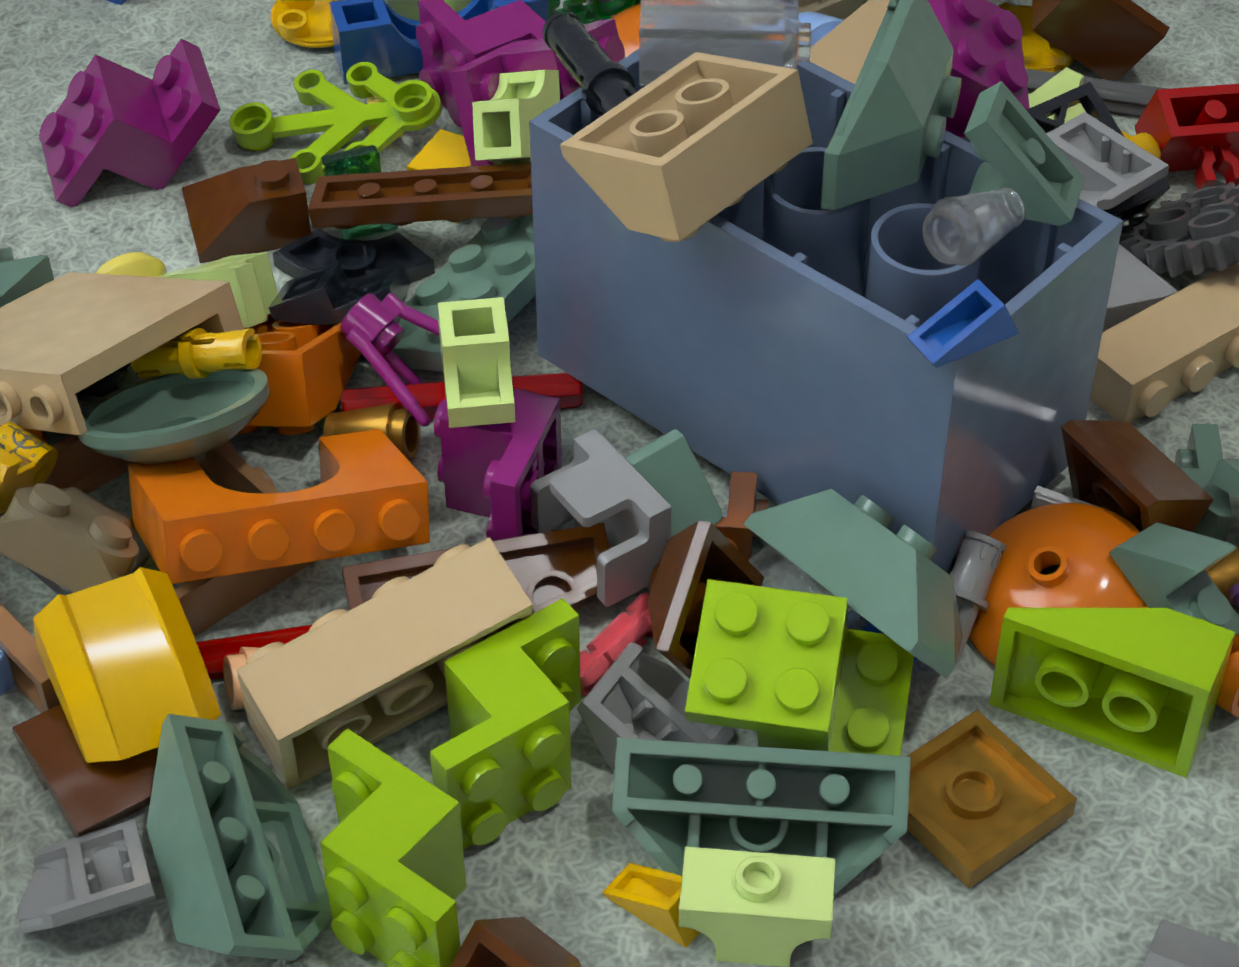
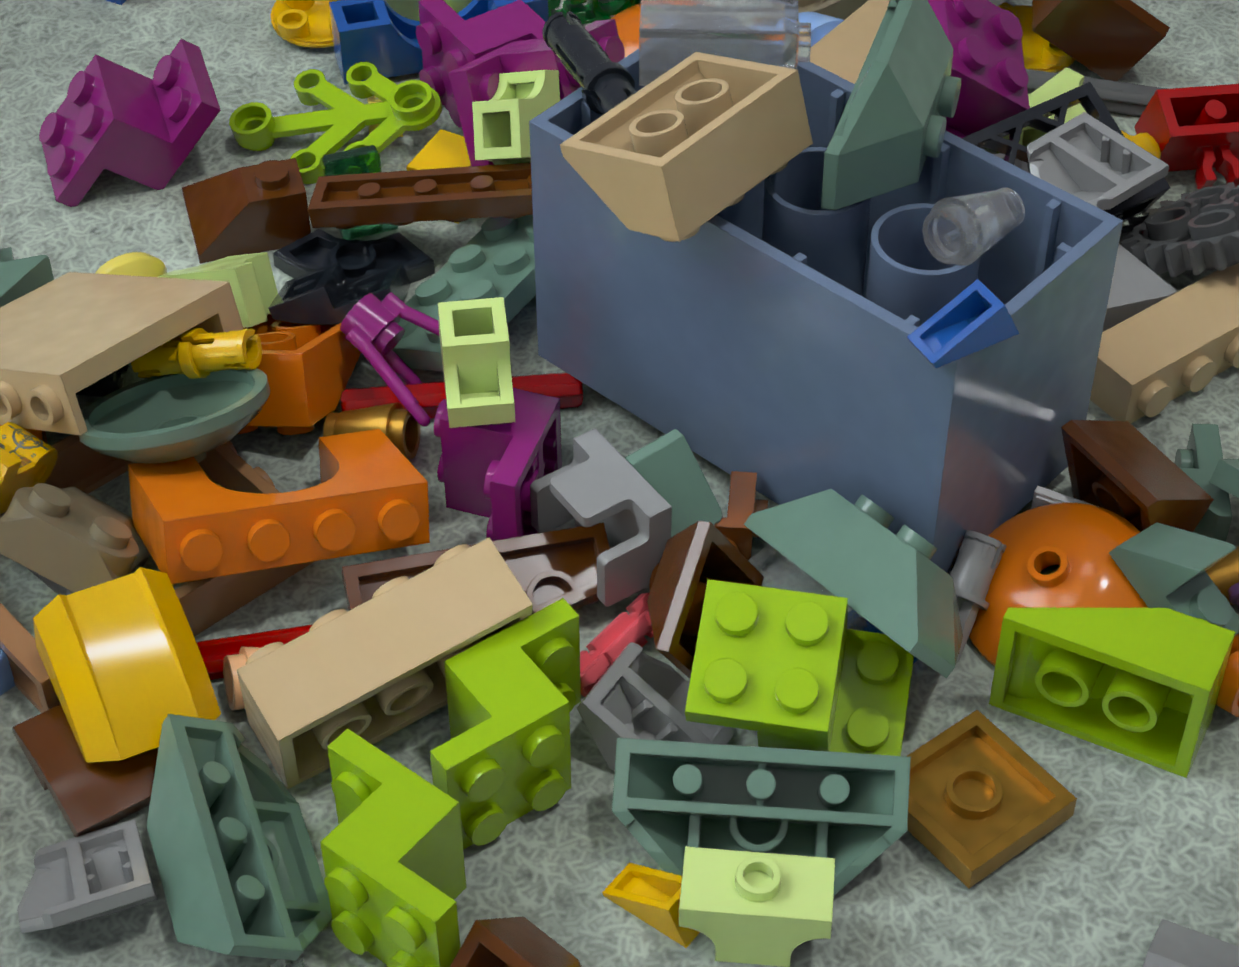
(1021, 158): sand green slope -> none

